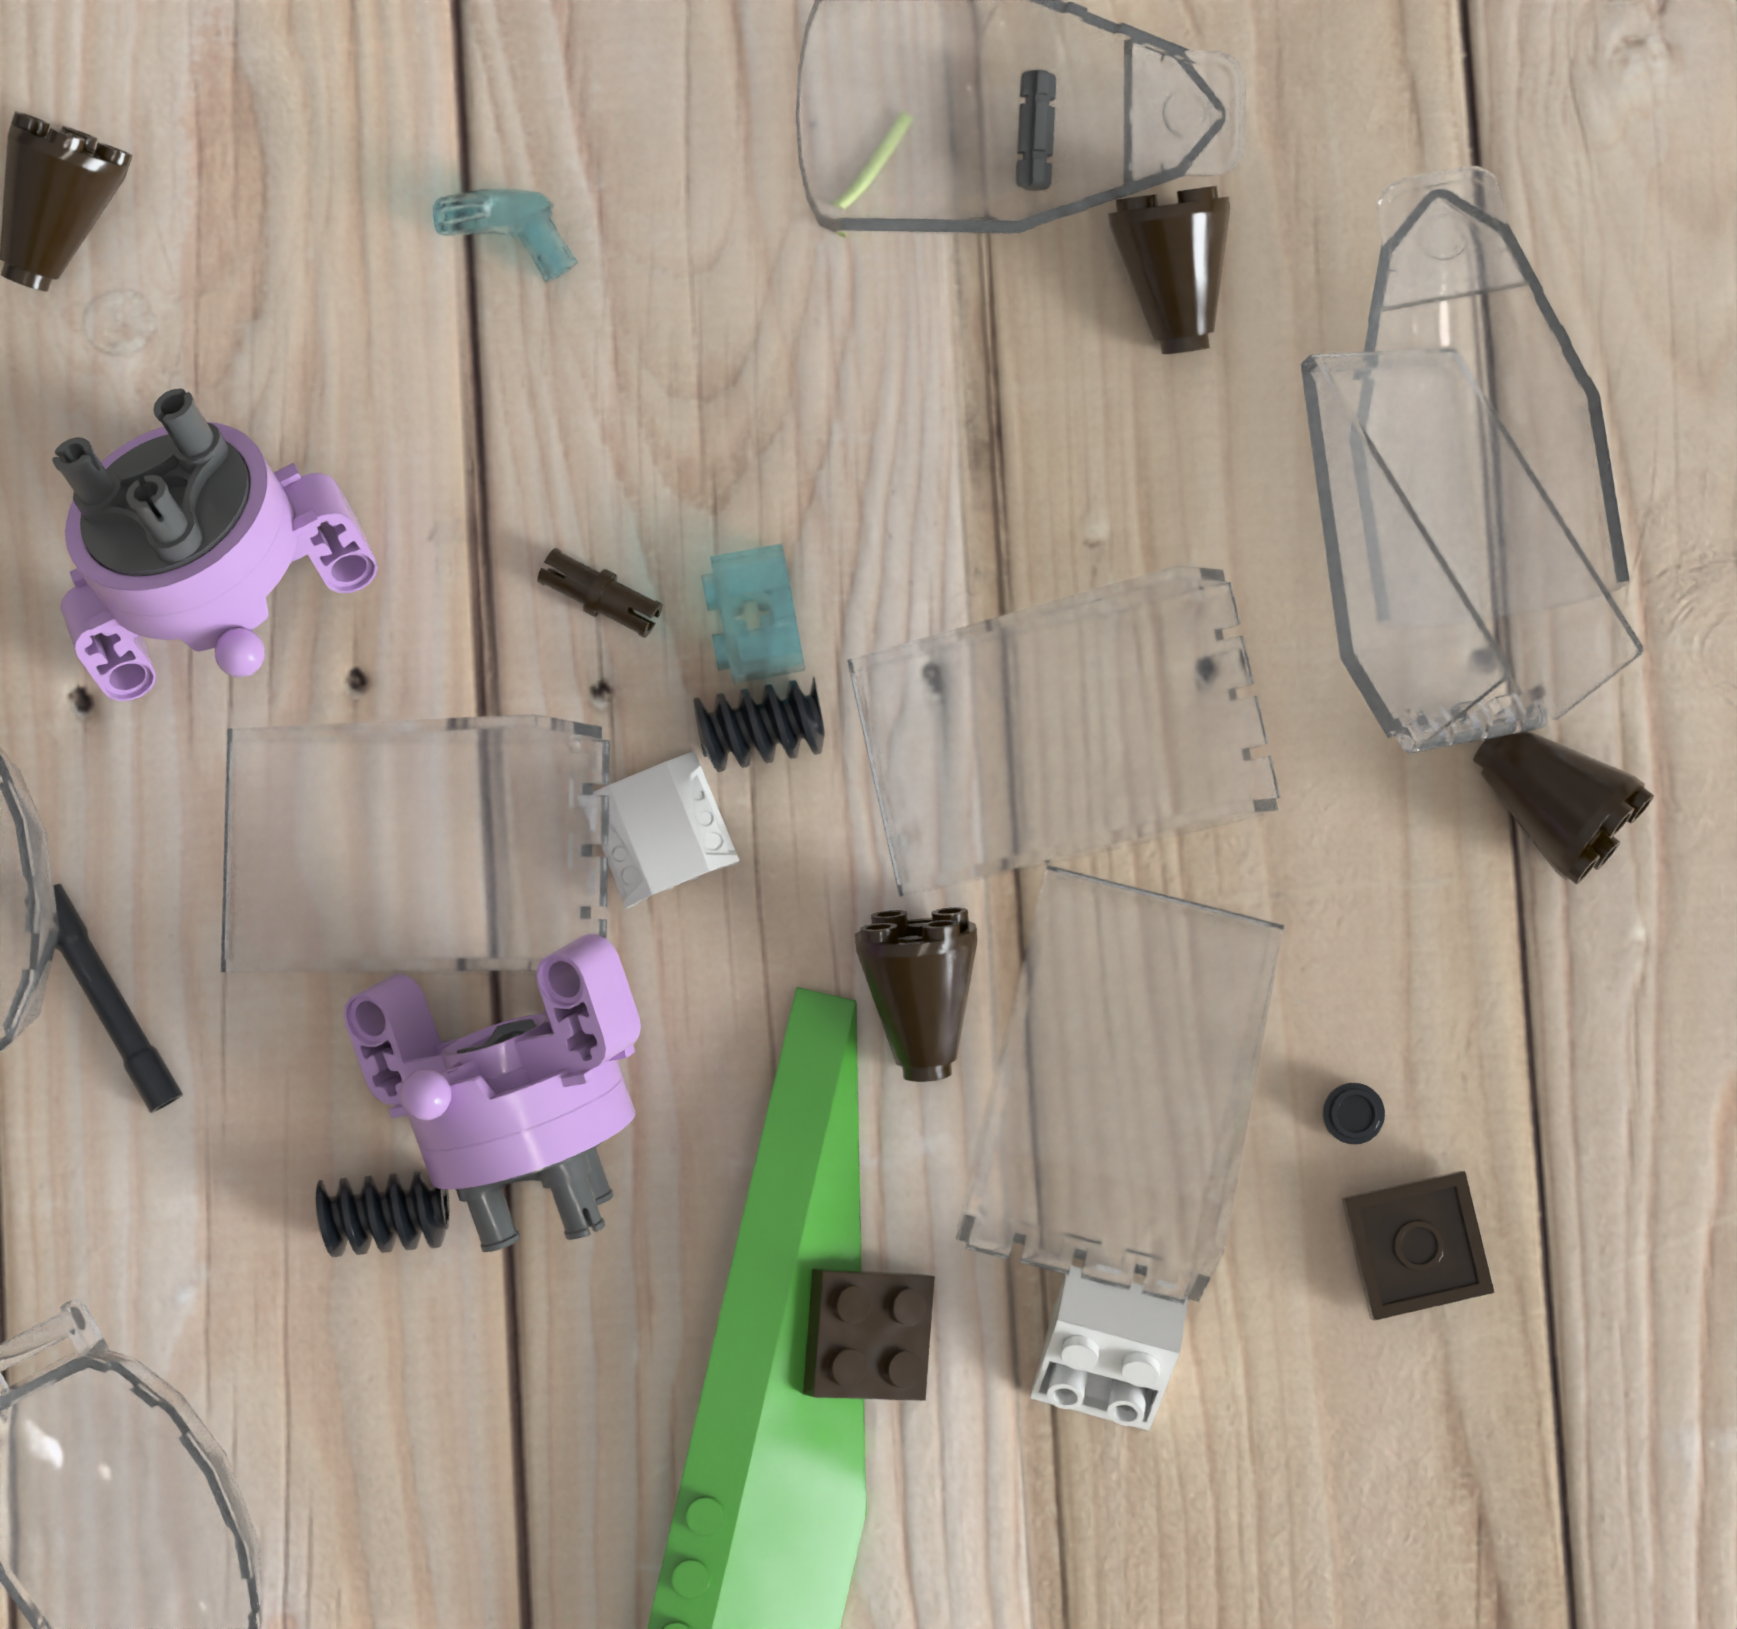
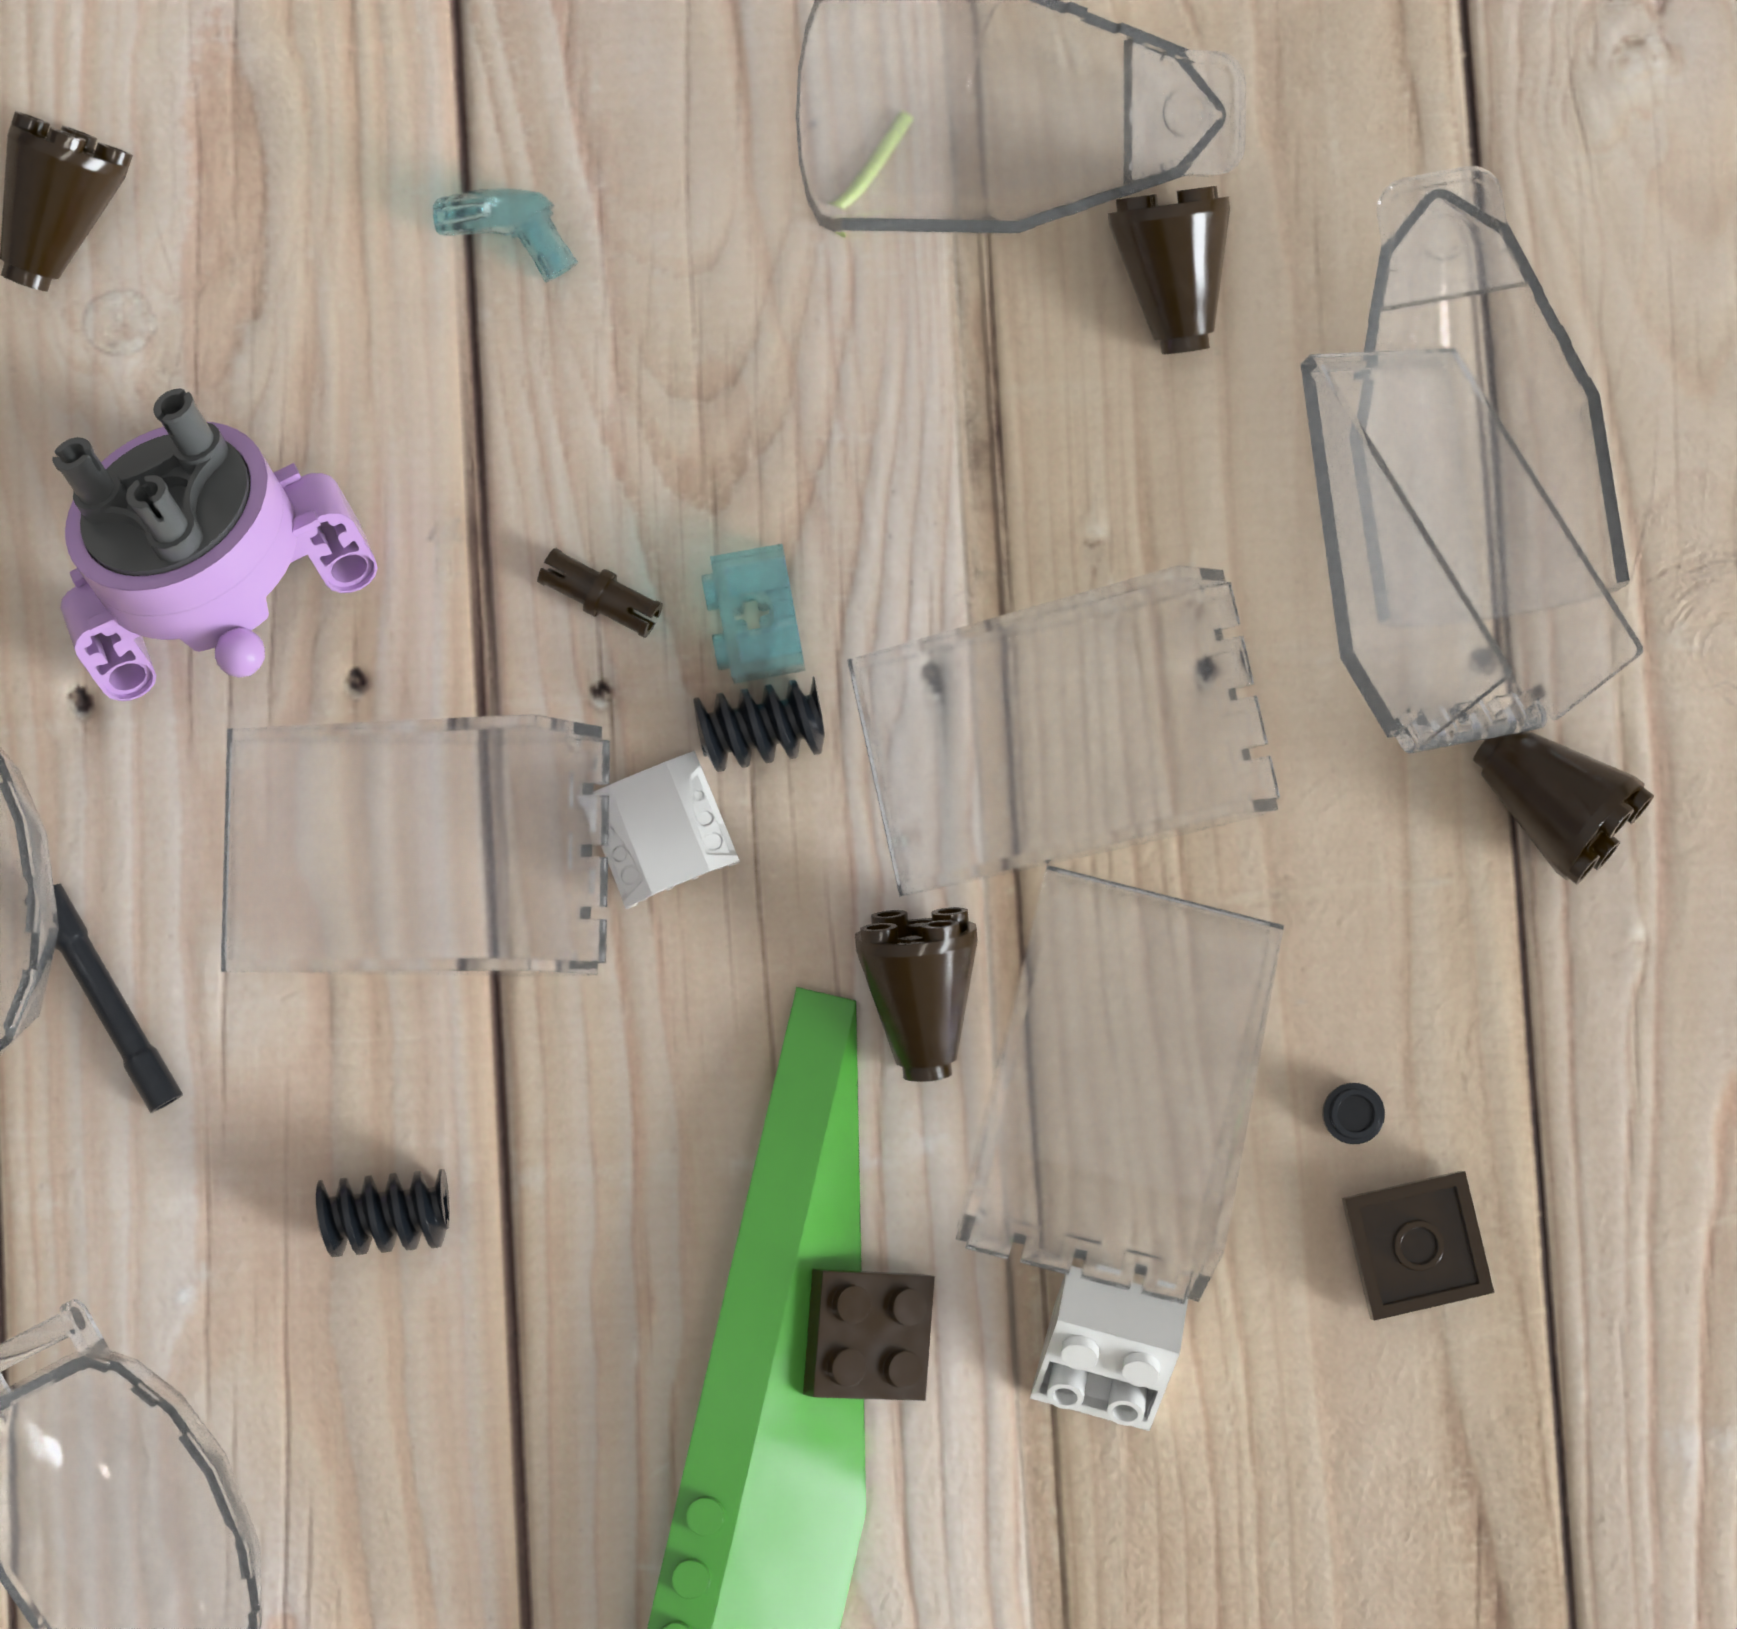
(515, 1095): lavender piece -> none
(1035, 130): dark grey axle -> none

